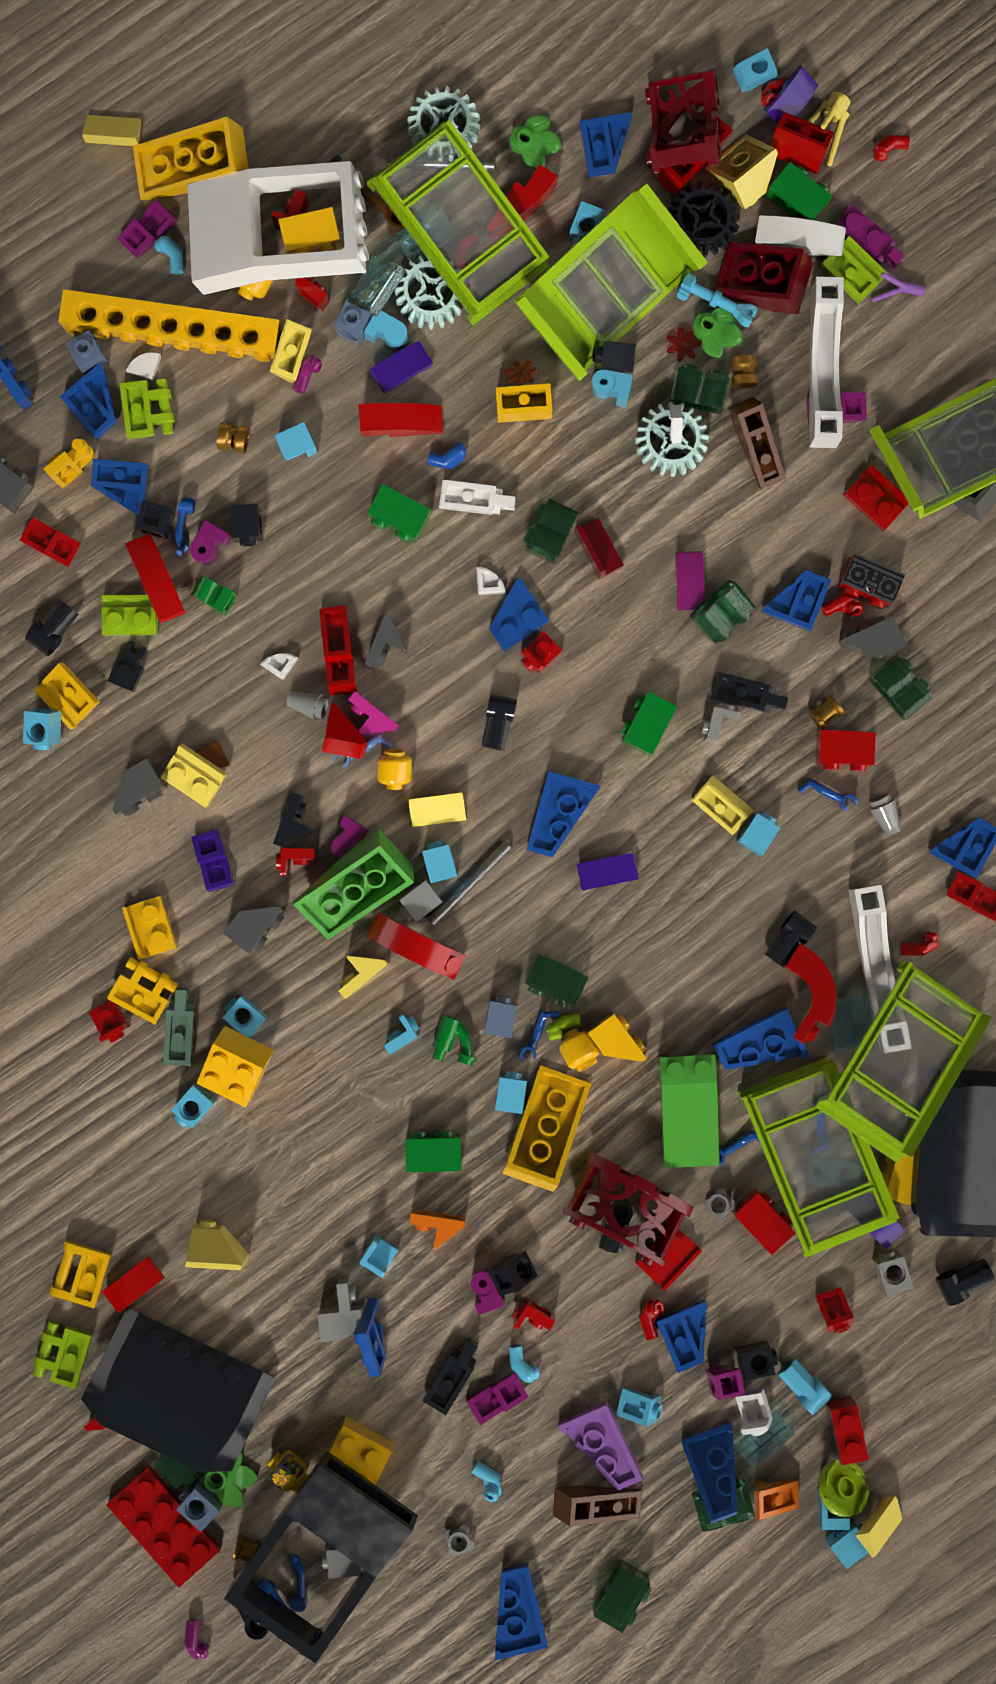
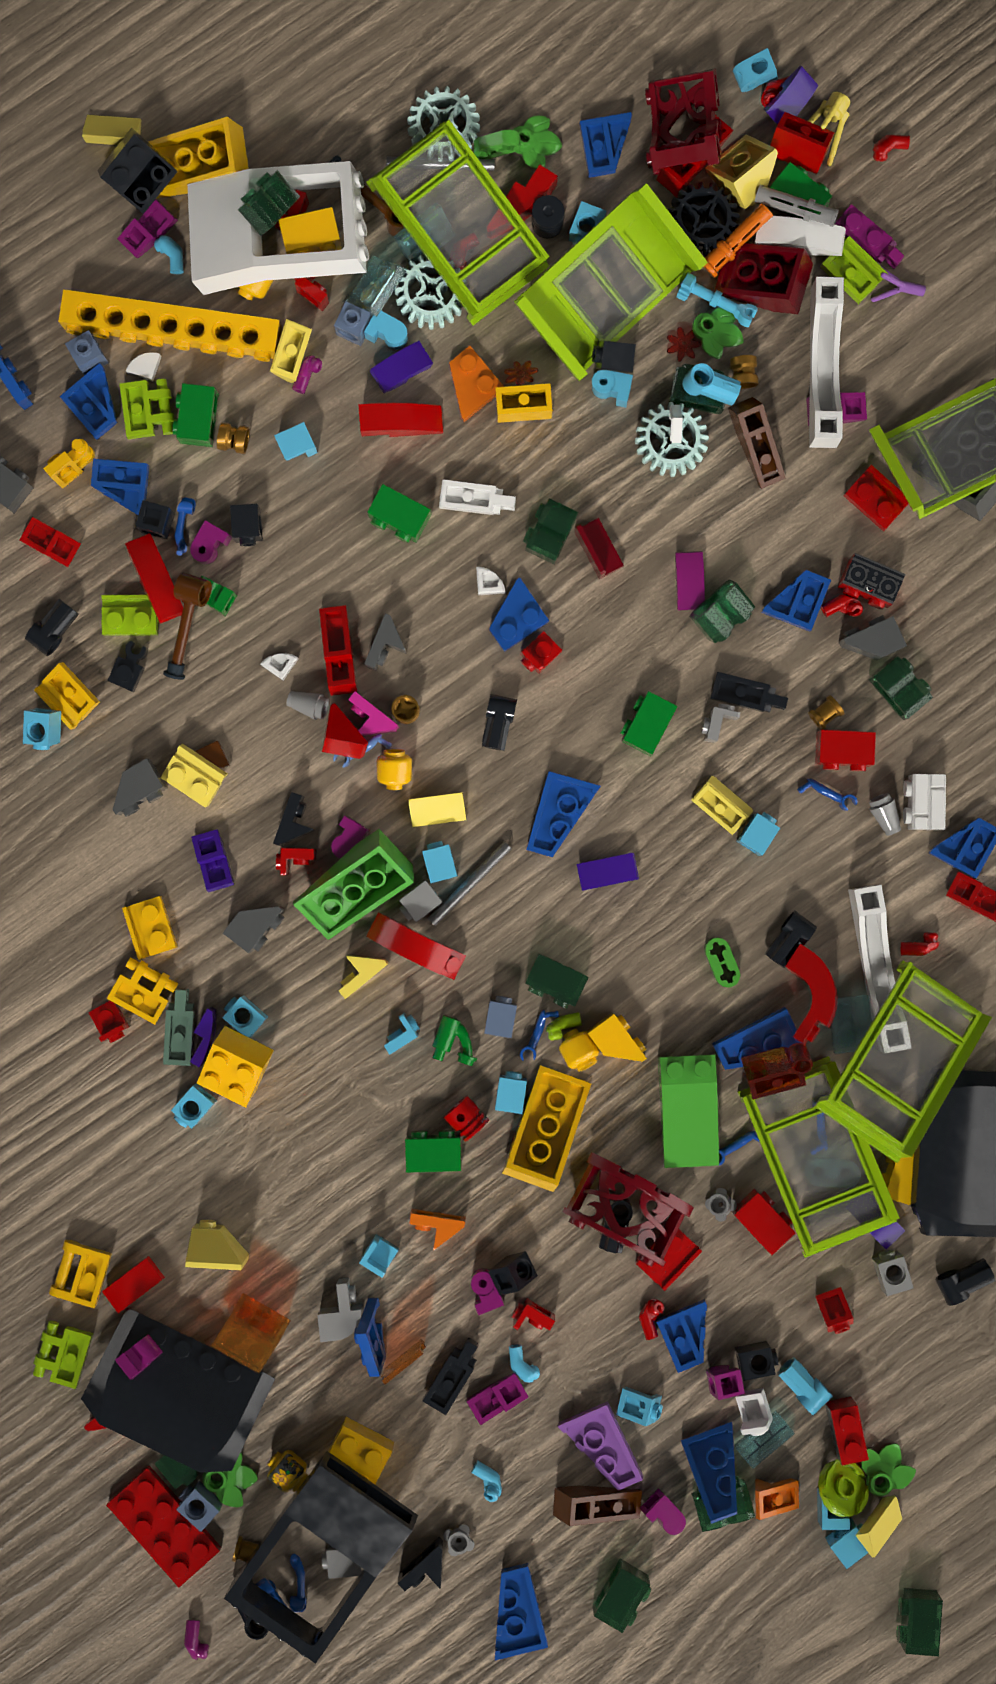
(137, 171): none -> black slope
(138, 1357): none -> magenta leg
(192, 592): none -> reddish brown piece
(196, 415): none -> green brick
(206, 1030): none -> dark purple slope
(250, 1333): none -> clear orange slope
(268, 202): none -> clear green brick
(403, 1361): none -> clear orange piece
(405, 705): none -> pearl gold wheel
(427, 1562): none -> black slope
(450, 459): blue arm -> none
(466, 1118): none -> red piece
(473, 382): none -> orange wing
(497, 144): none -> bright green beam
(547, 216): none -> black piece
(667, 1514): none -> magenta leg
(714, 384): none -> medium azure piece
(726, 249): none -> orange pin
(728, 960): none -> bright green beam
(777, 1070): none -> clear red hinge
(827, 216): none -> light grey pin
(887, 1465): none -> bright green plate
(920, 1622): none -> clear green brick
(925, 801): none -> white brick

